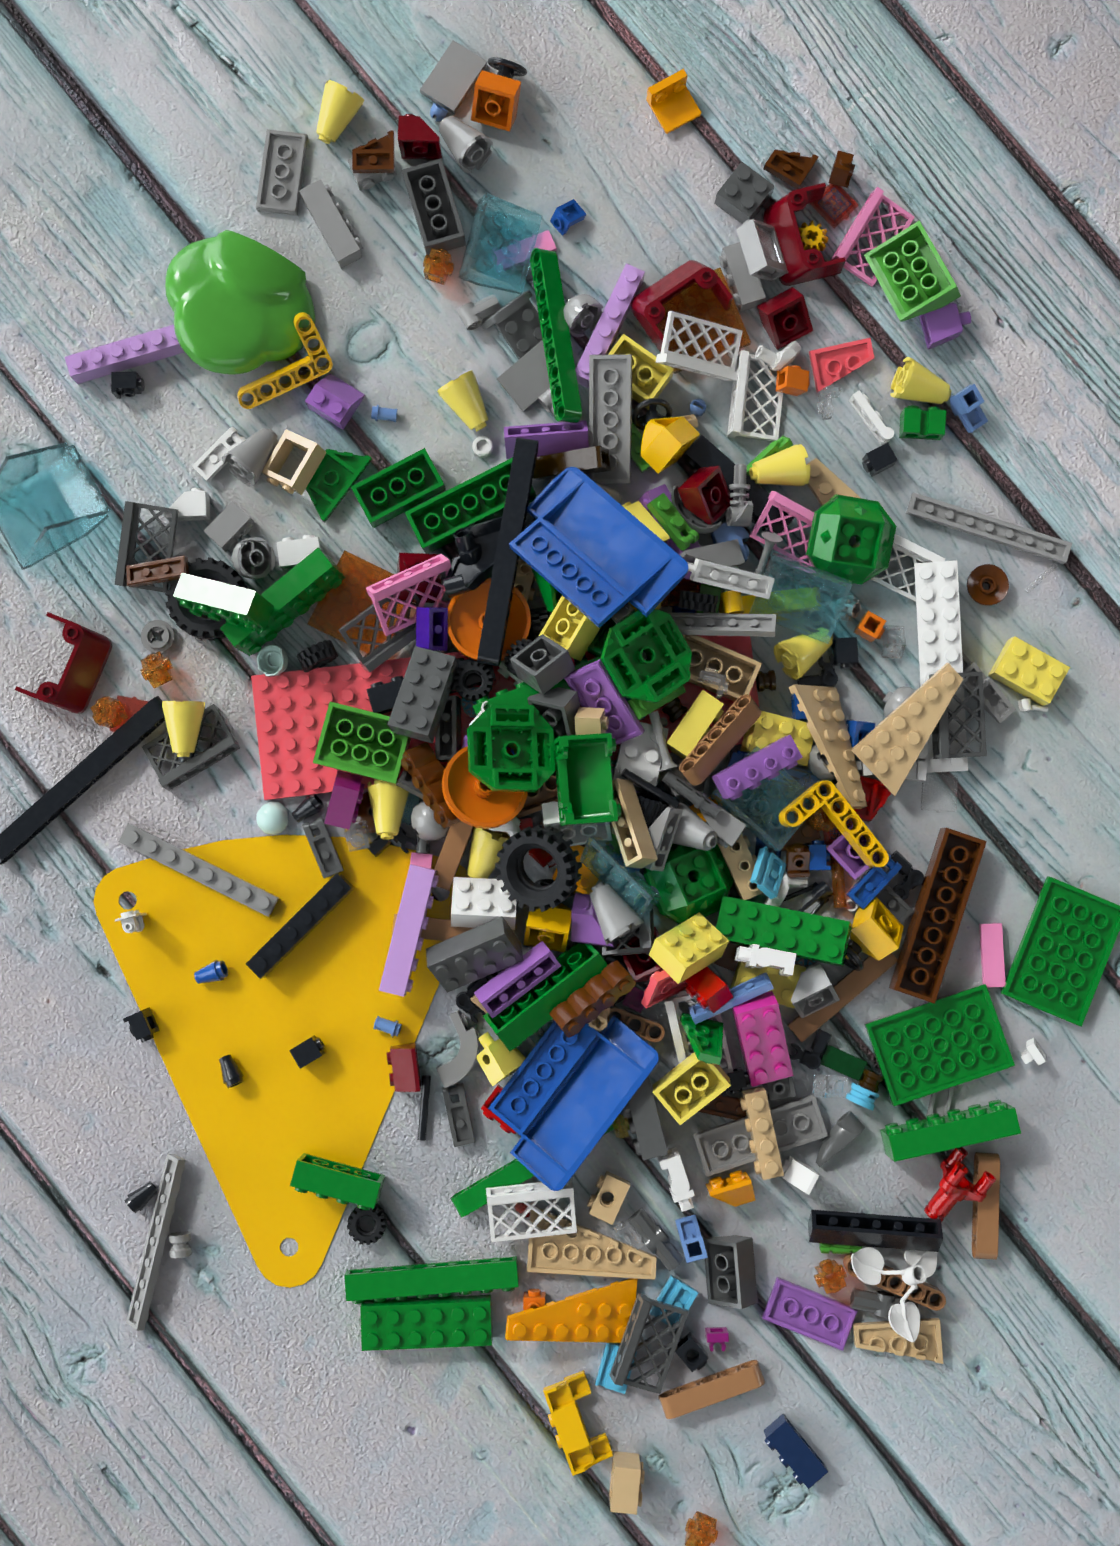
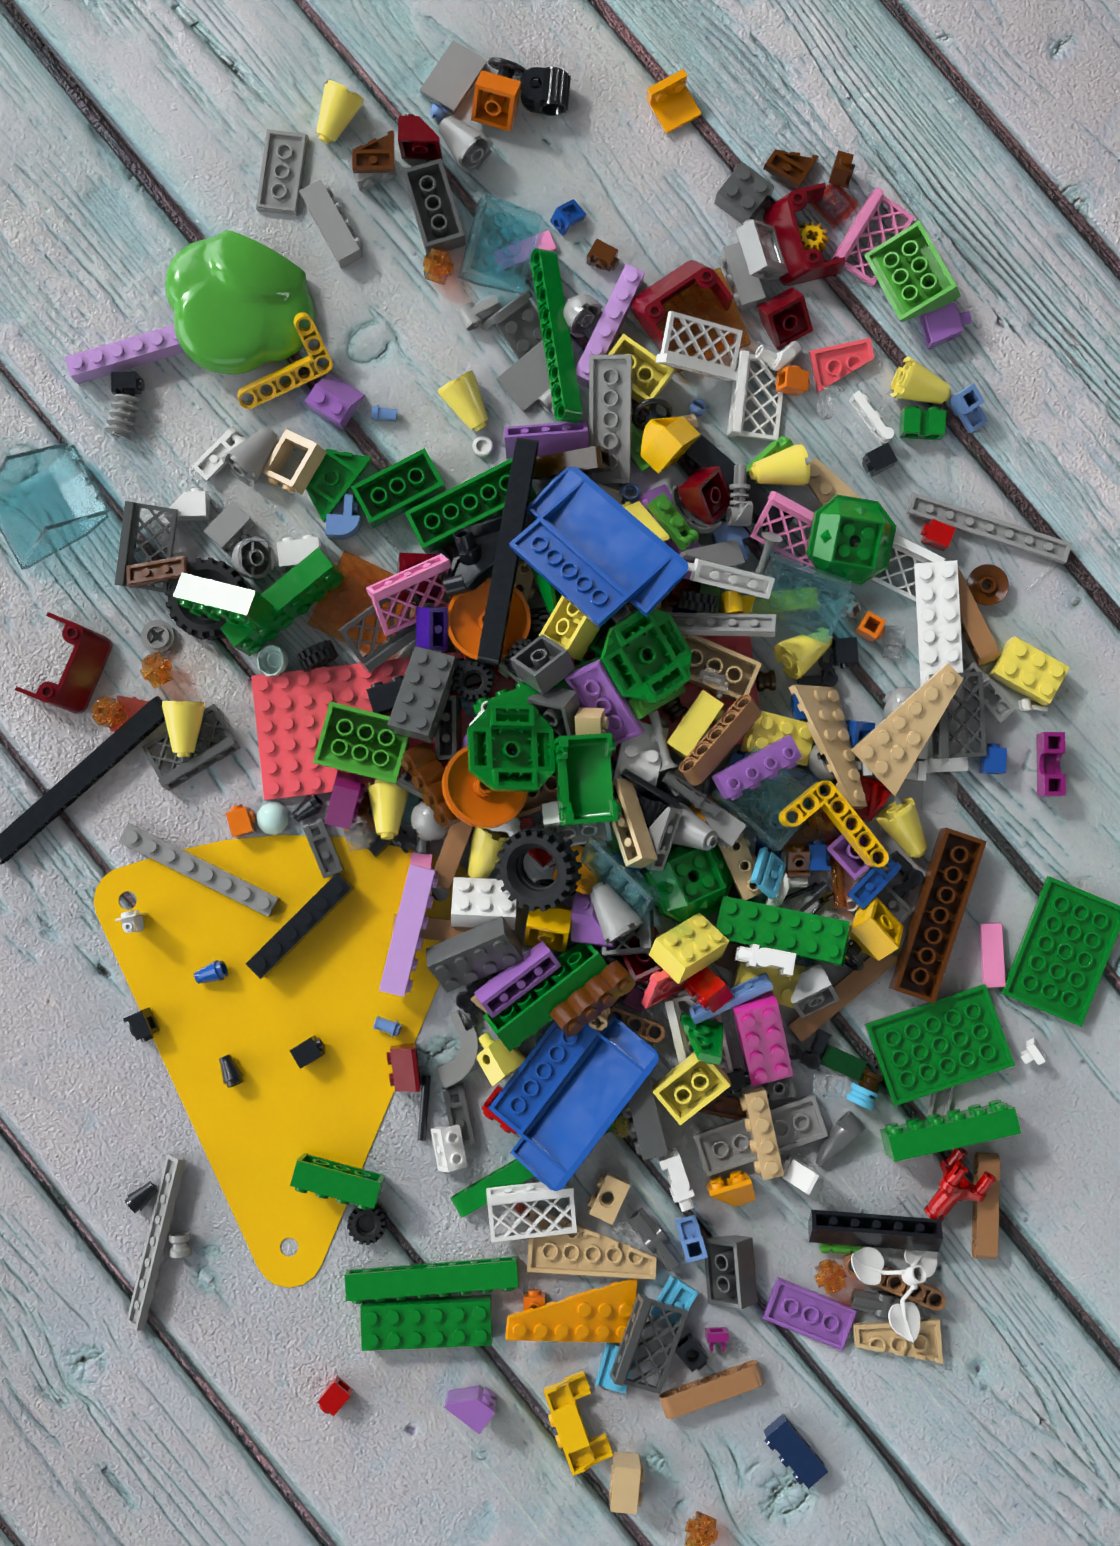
(120, 416): none -> light grey piece
(241, 820): none -> orange brick
(334, 1396): none -> red brick
(344, 525): none -> medium blue brick
(448, 1148): none -> white bracket
(472, 1406): none -> medium lavender slope
(548, 93): none -> black piece
(603, 256): none -> reddish brown brick
(633, 487): none -> medium blue plate
(904, 826): none -> light yellow cone
(937, 534): none -> red brick
(974, 627): none -> medium nougat beam
(994, 761): none -> blue brick
(1049, 776): none -> magenta arch

